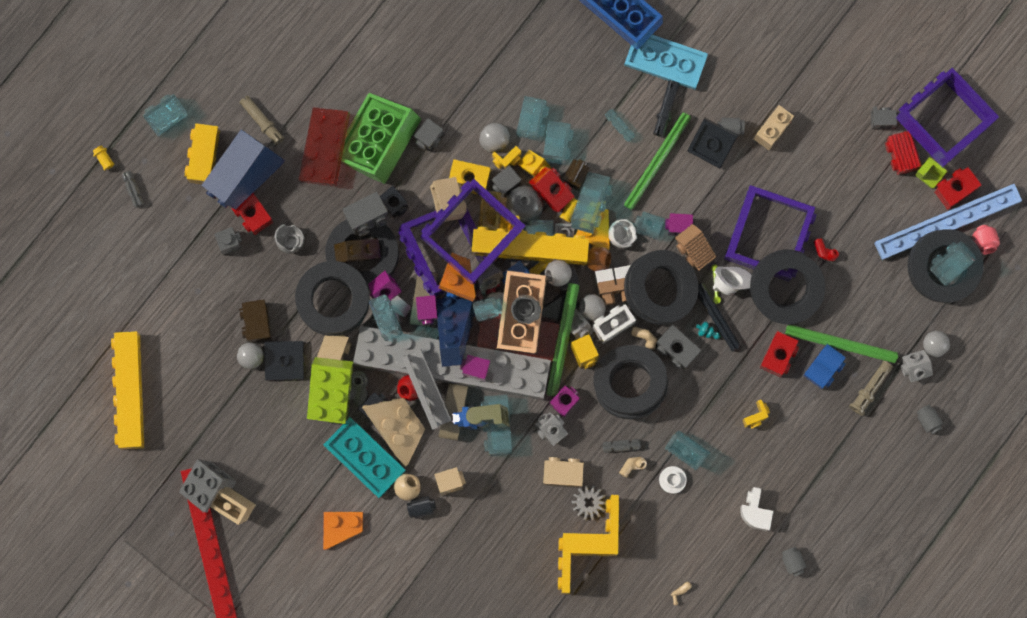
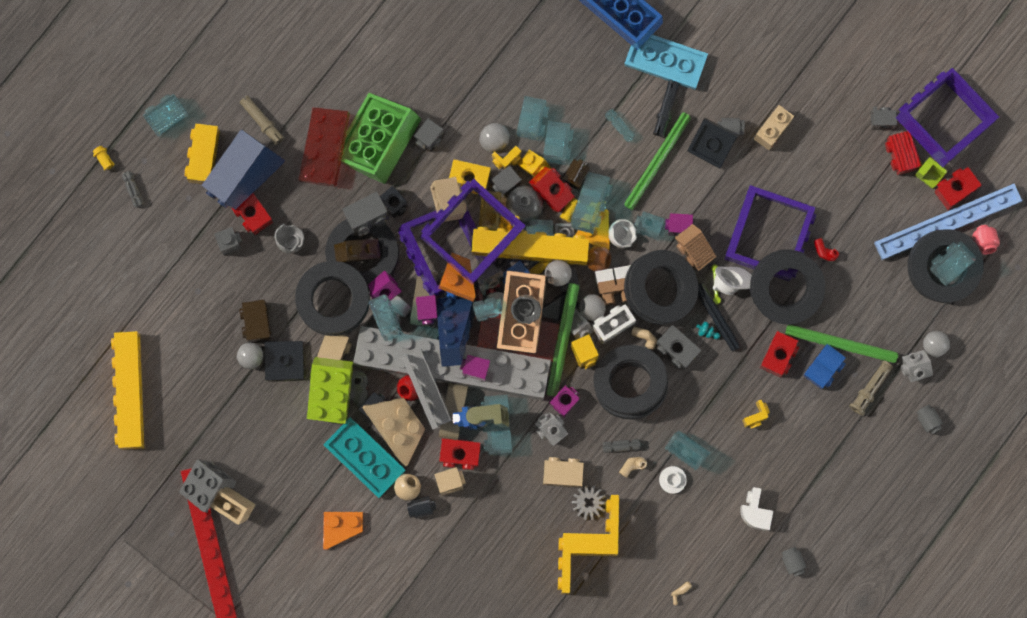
(450, 446): none -> red brick

